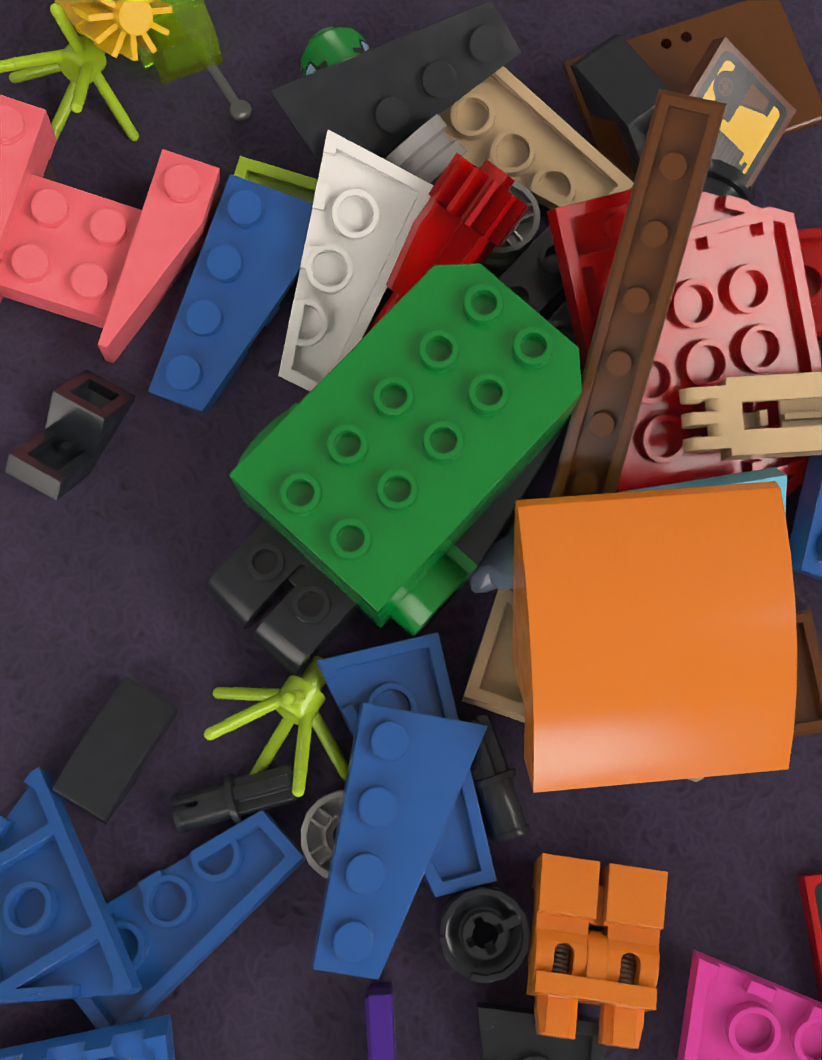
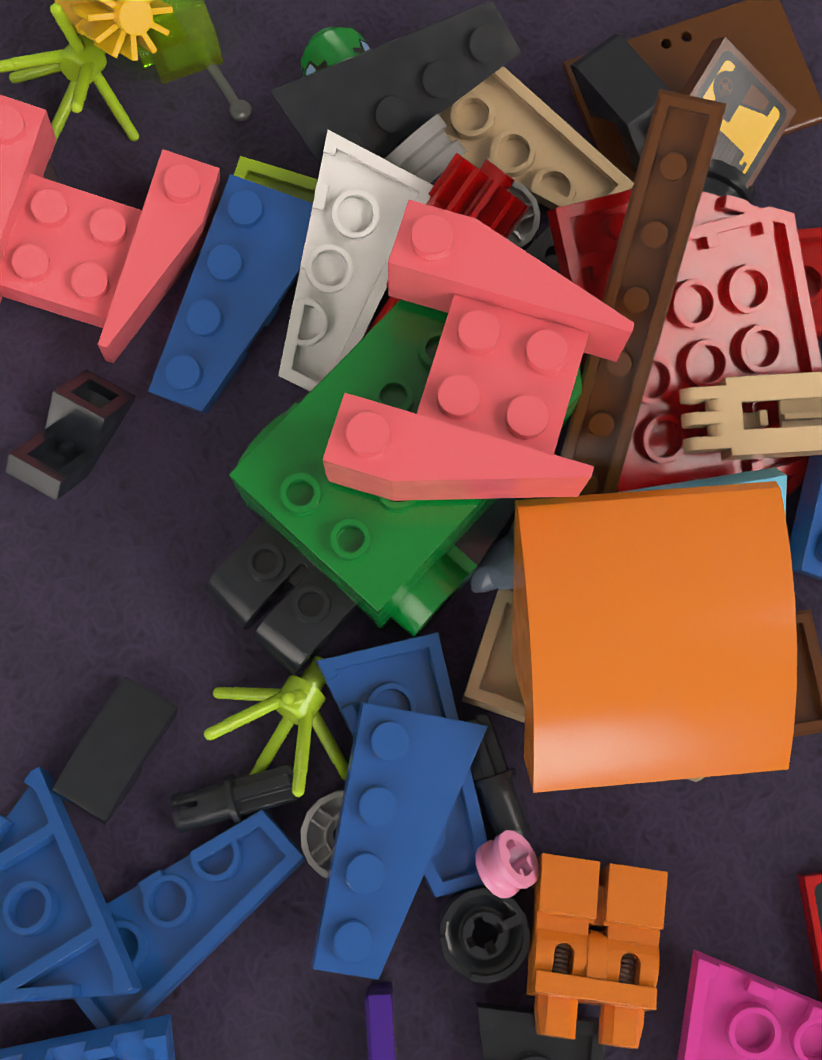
(495, 379): none -> coral wedge
(507, 864): none -> bright pink bush

